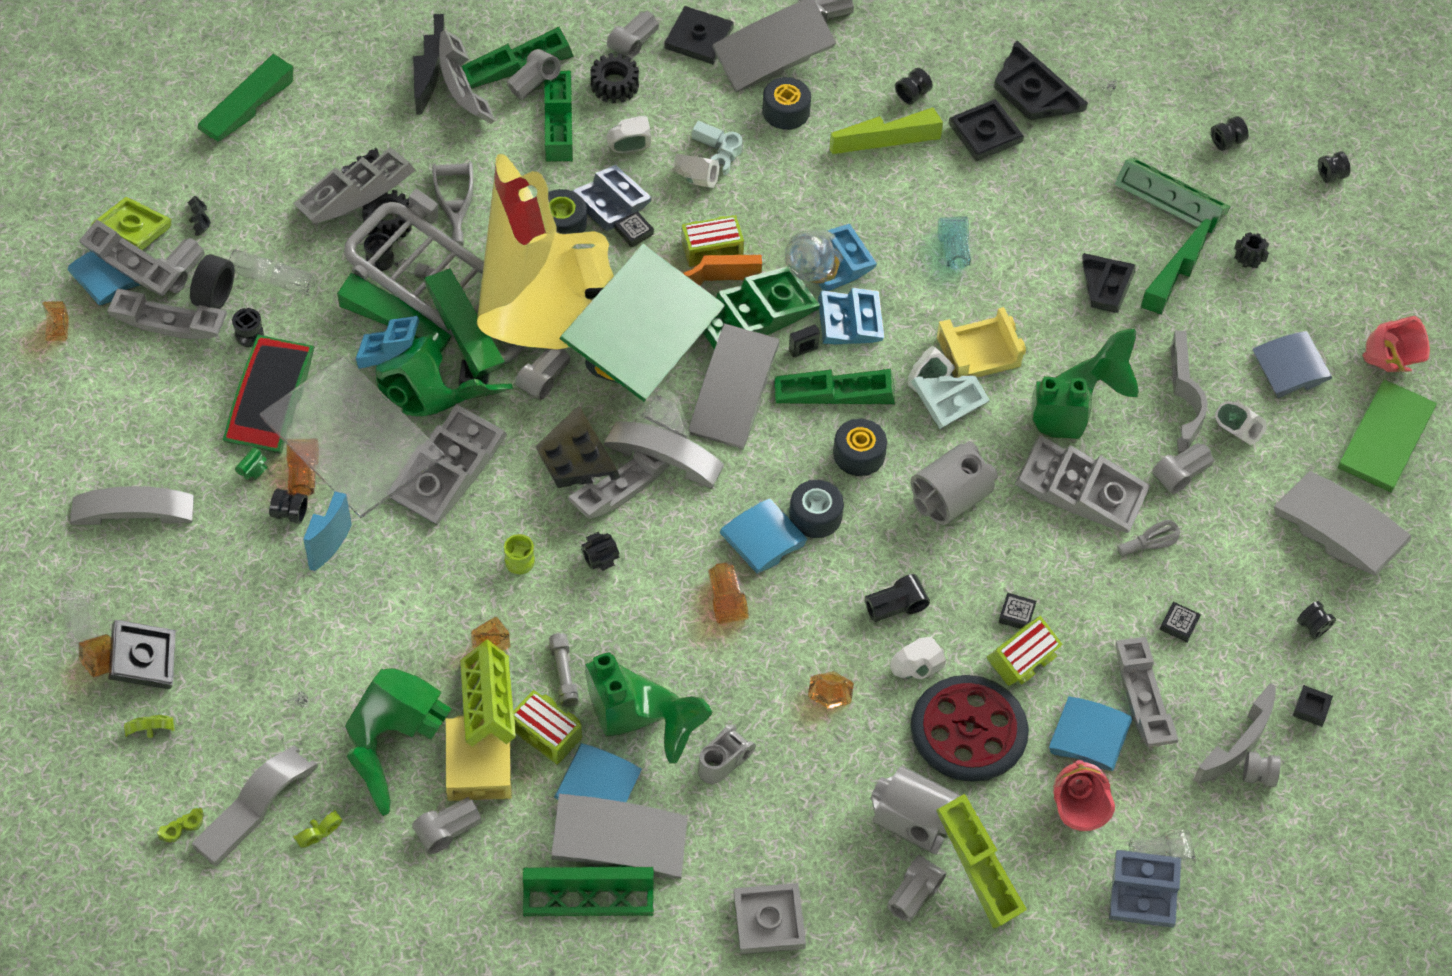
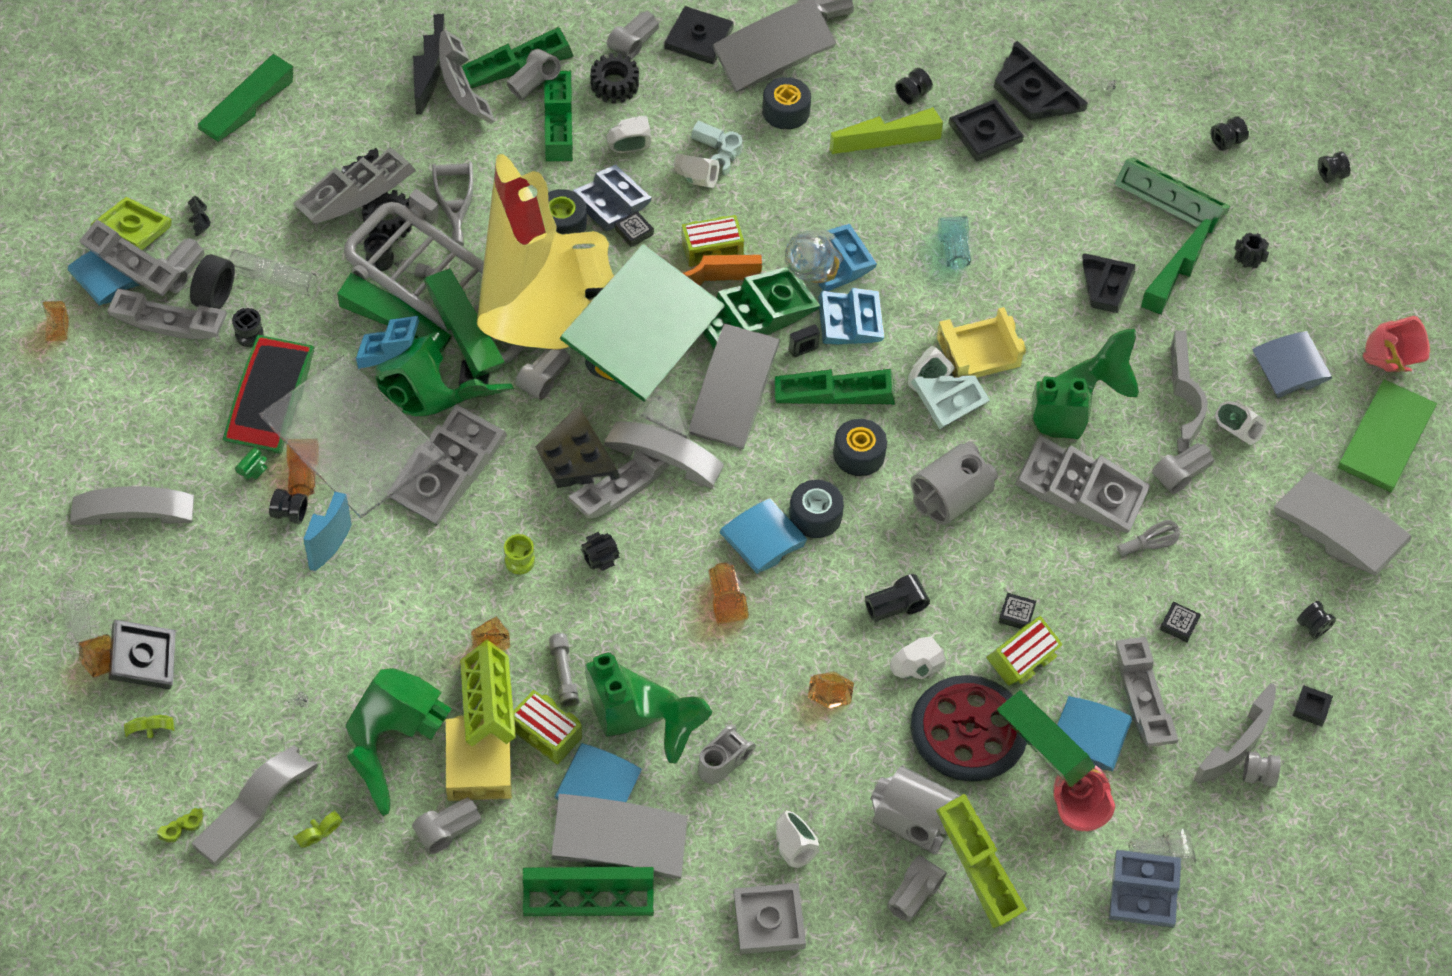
(795, 840): none -> white rock
(1046, 738): none -> green slope

